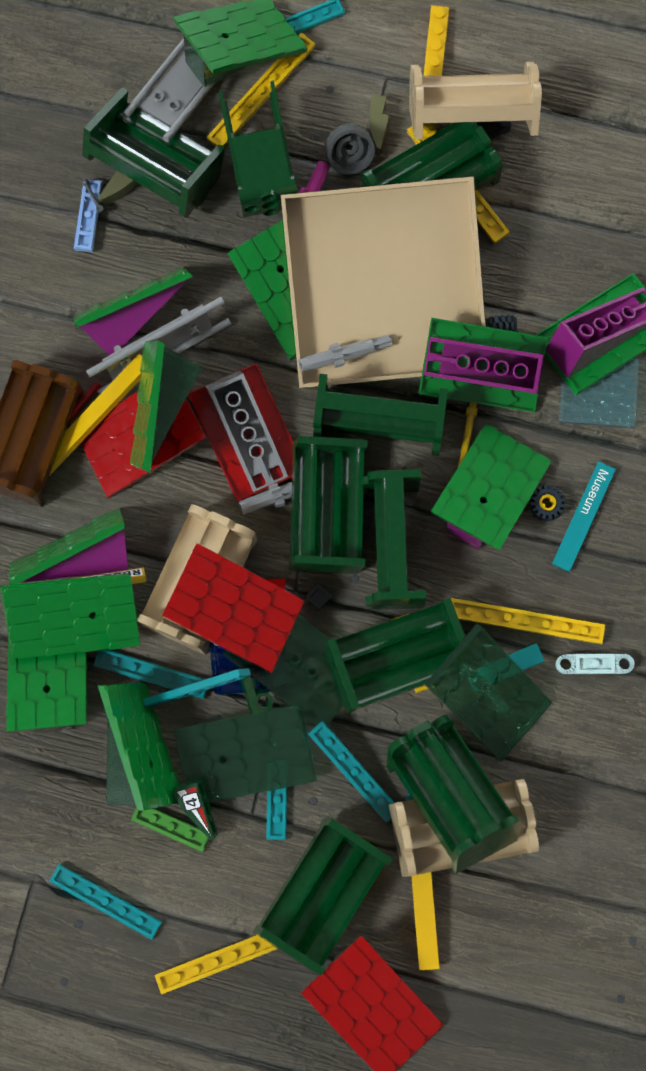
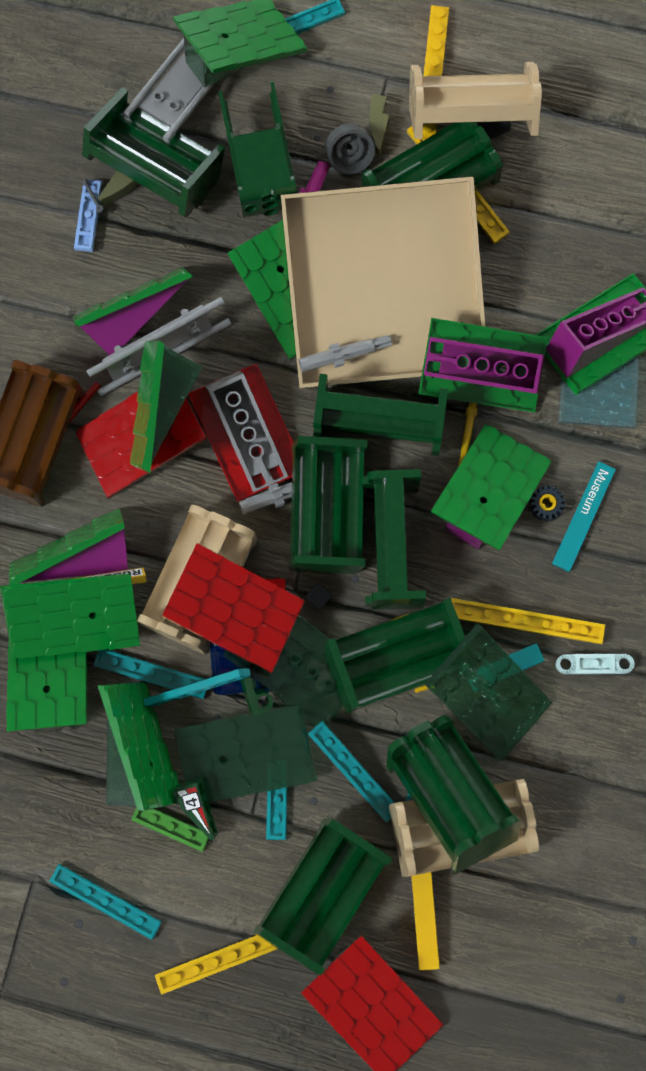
(98, 410): yellow tile -> none
(259, 94): yellow plate -> none
(502, 322): black bush -> none

